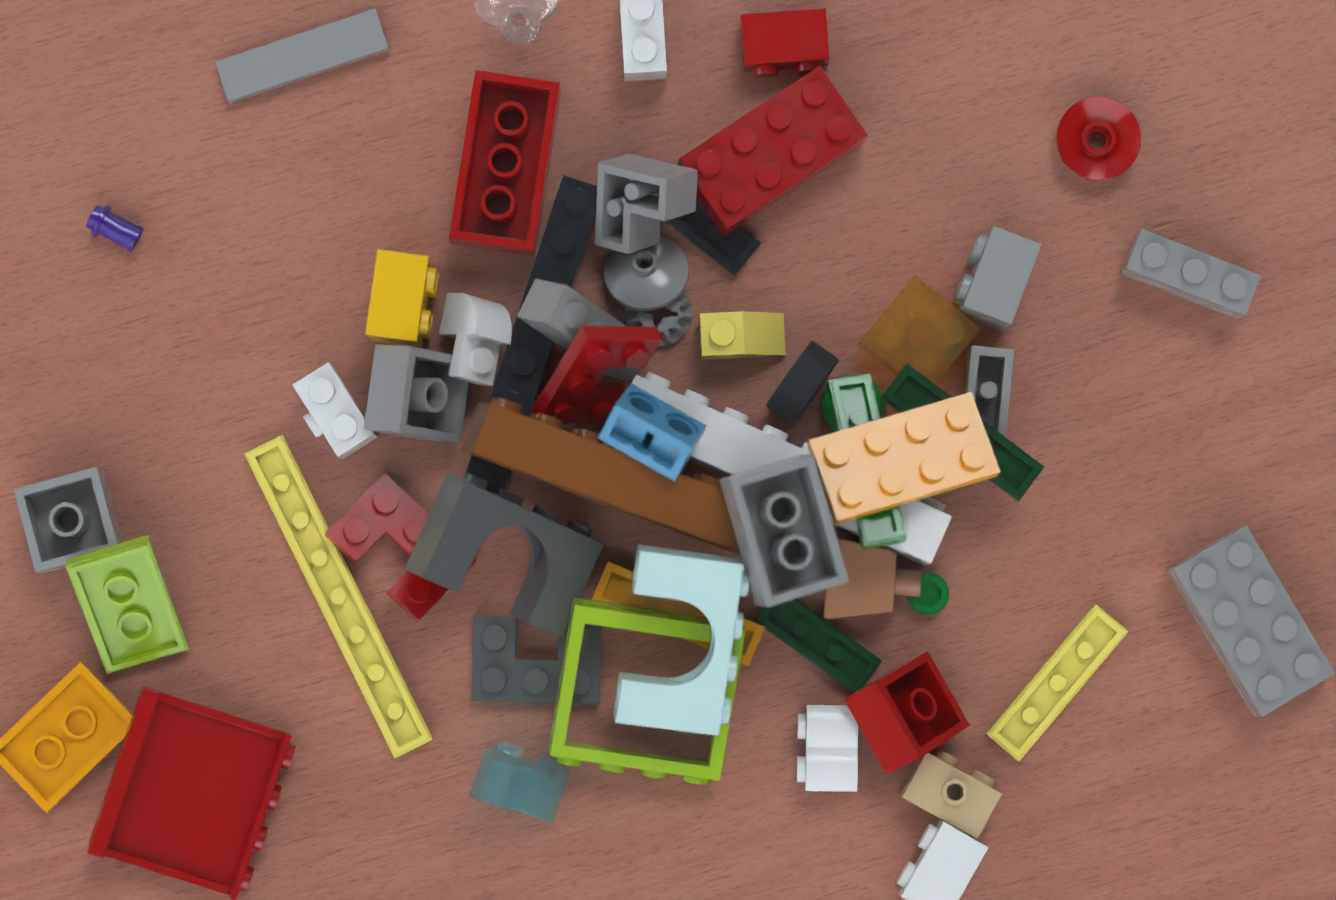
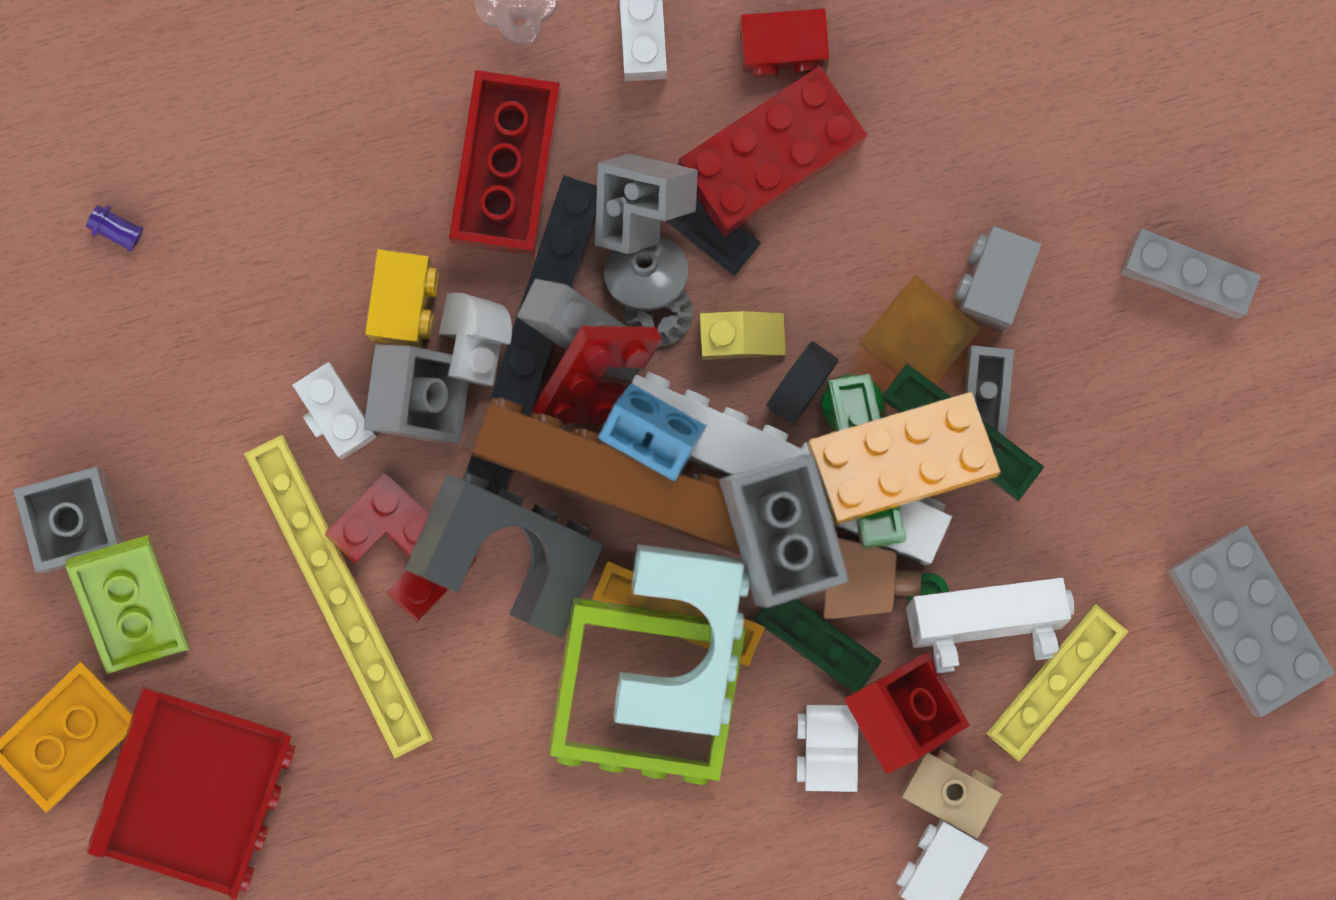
(302, 56): light grey tile -> none
(504, 678): dark grey plate -> none
(519, 782): clear light blue brick -> none
(990, 613): none -> white brick
(1113, 123): red dish -> none

